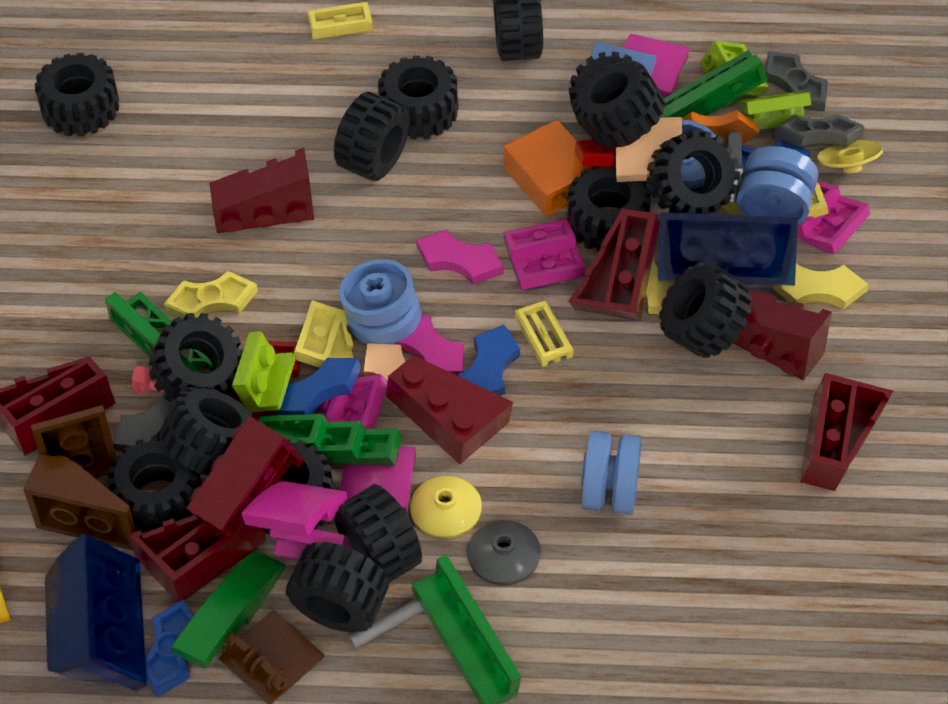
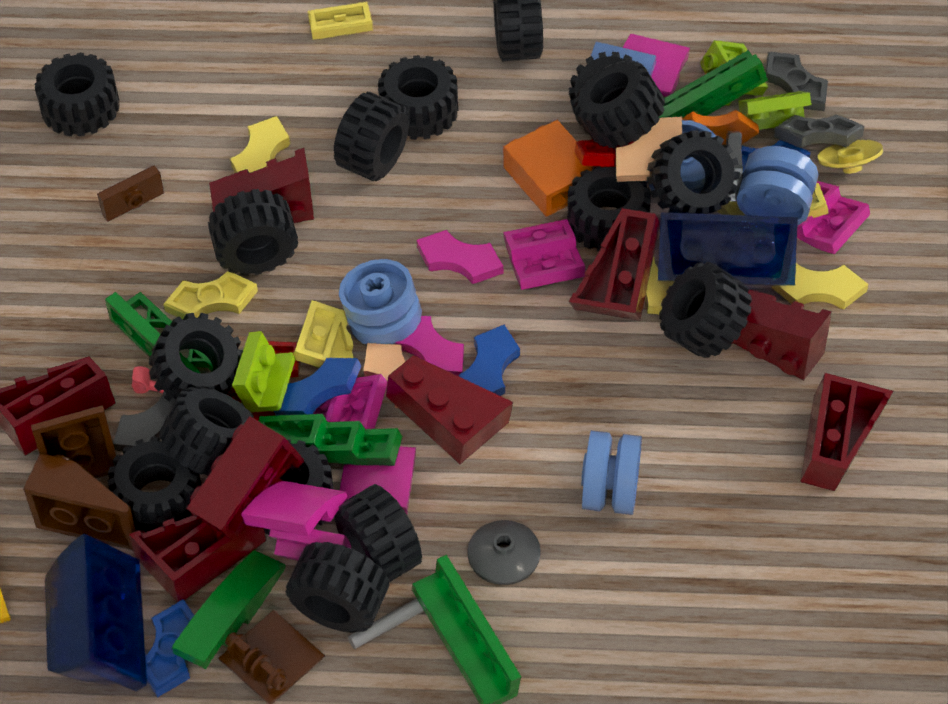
(130, 193): none -> reddish brown plate
(252, 232): none -> black tyre
(265, 142): none -> light yellow tile
(449, 518): light yellow dish -> none
(553, 353): light yellow tile -> none

